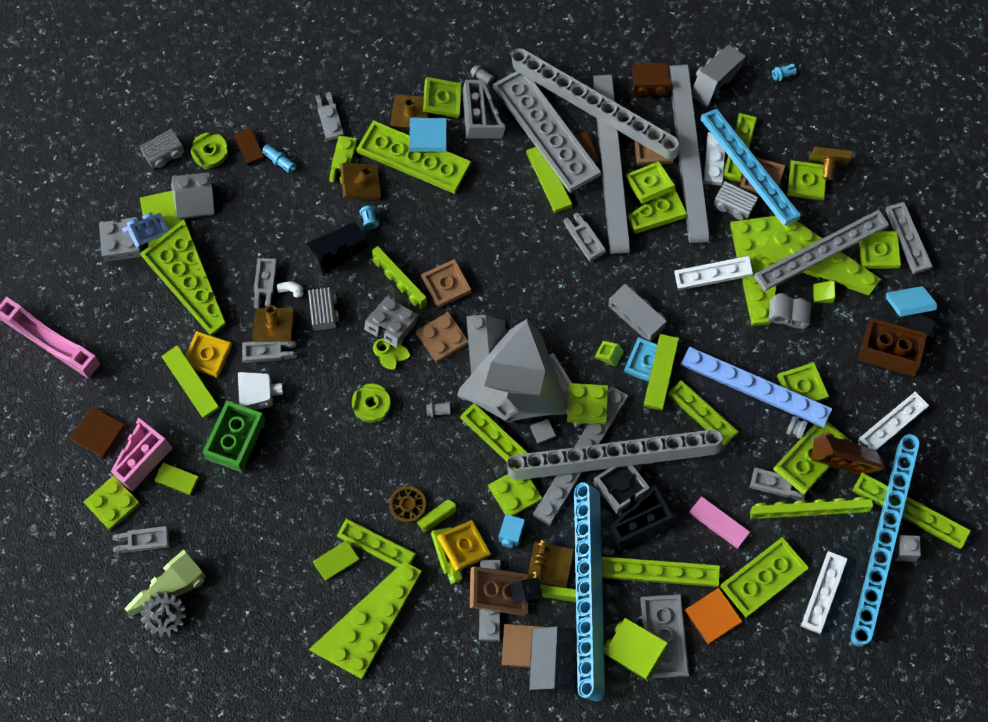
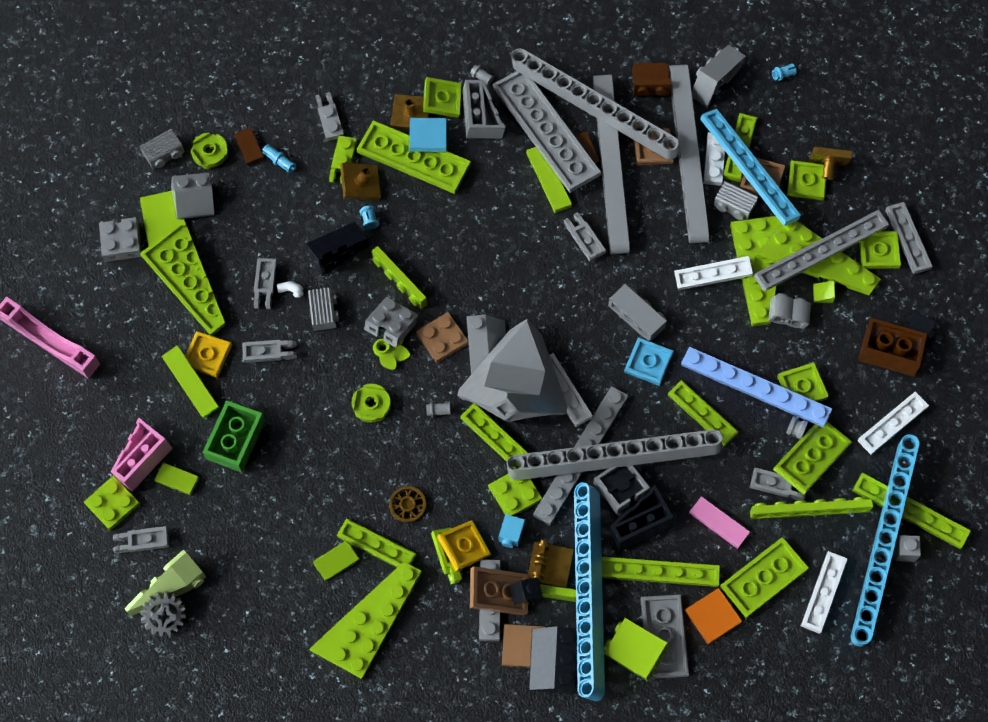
(97, 432): reddish brown tile -> none
(147, 229): light blue bracket -> none
(257, 390): white torso -> none
(273, 324): pearl gold tile -> none
(437, 515): lime slope -> none
(446, 283): medium nougat plate -> none
(542, 431): light grey tile -> none
(587, 403): lime plate -> none
(609, 353): lime slope -> none
(650, 182): lime plate -> none
(659, 212): lime wing -> none
(661, 372): lime tile -> none
(845, 455): reddish brown slope -> none
(911, 301): medium azure tile -> none

